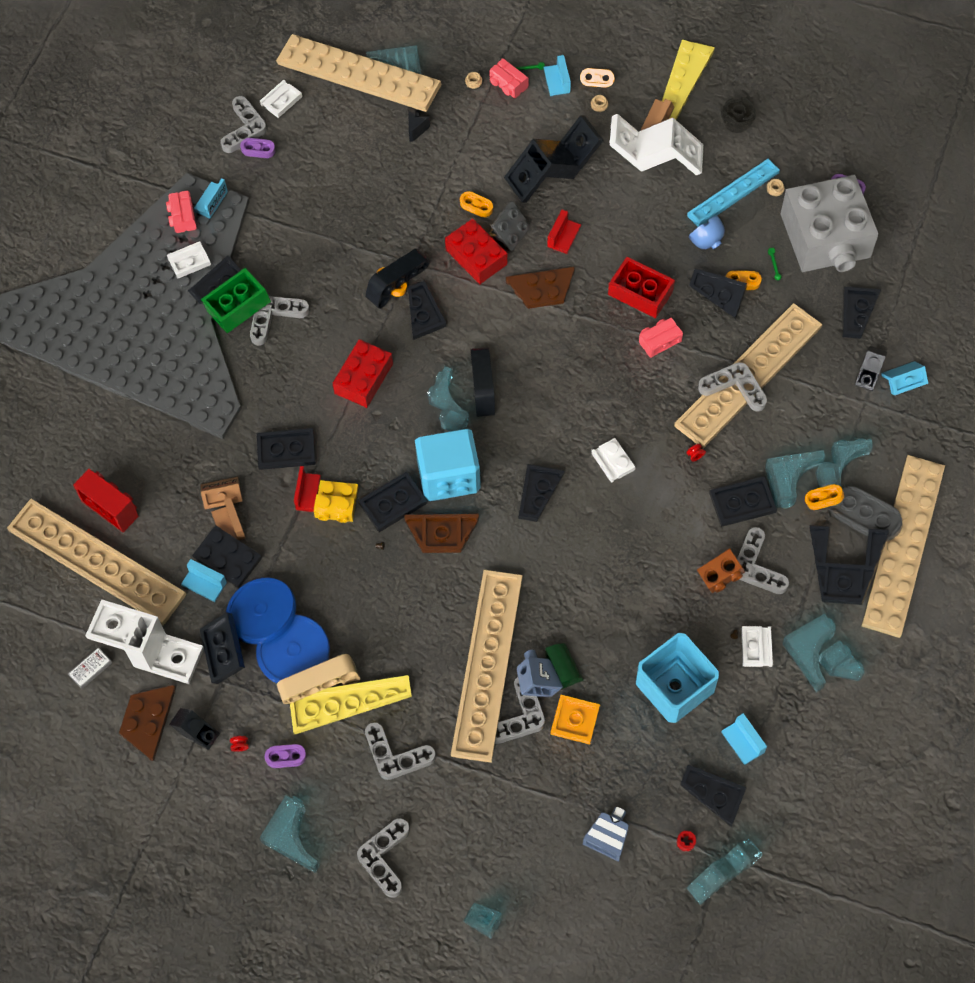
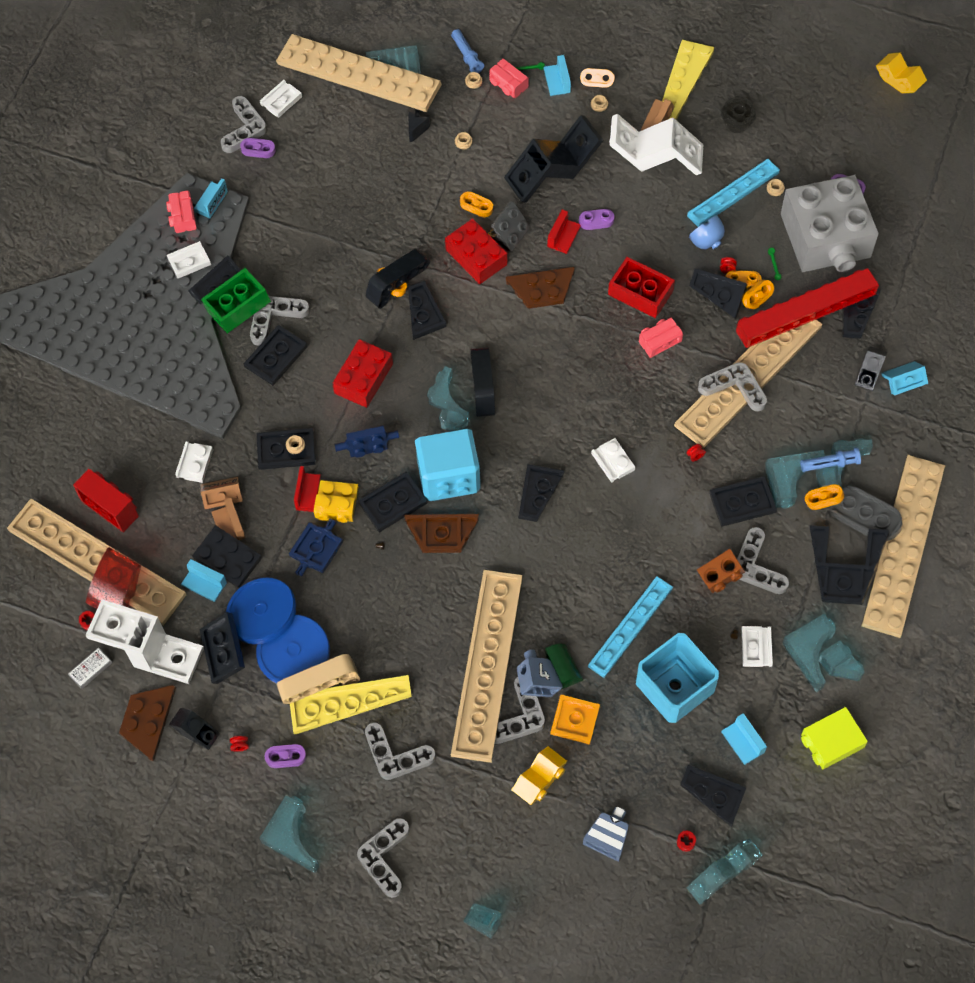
(82, 617): none -> red bush
(113, 580): none -> clear red slope
(194, 462): none -> white plate
(275, 355): none -> black plate
(295, 440): none -> tan plate
(315, 547): none -> dark blue plate
(367, 441): none -> dark blue plate
(463, 136): none -> tan plate
(470, 56): none -> medium blue pin
(539, 777): none -> yellow brick
(596, 219): none -> medium lavender plate
(630, 627): none -> medium azure tile
(728, 264): none -> red bush
(756, 296): none -> light orange plate
(806, 307): none -> red brick
(833, 738): none -> neon yellow brick
(840, 459): none -> medium blue pin
(900, 76): none -> yellow brick

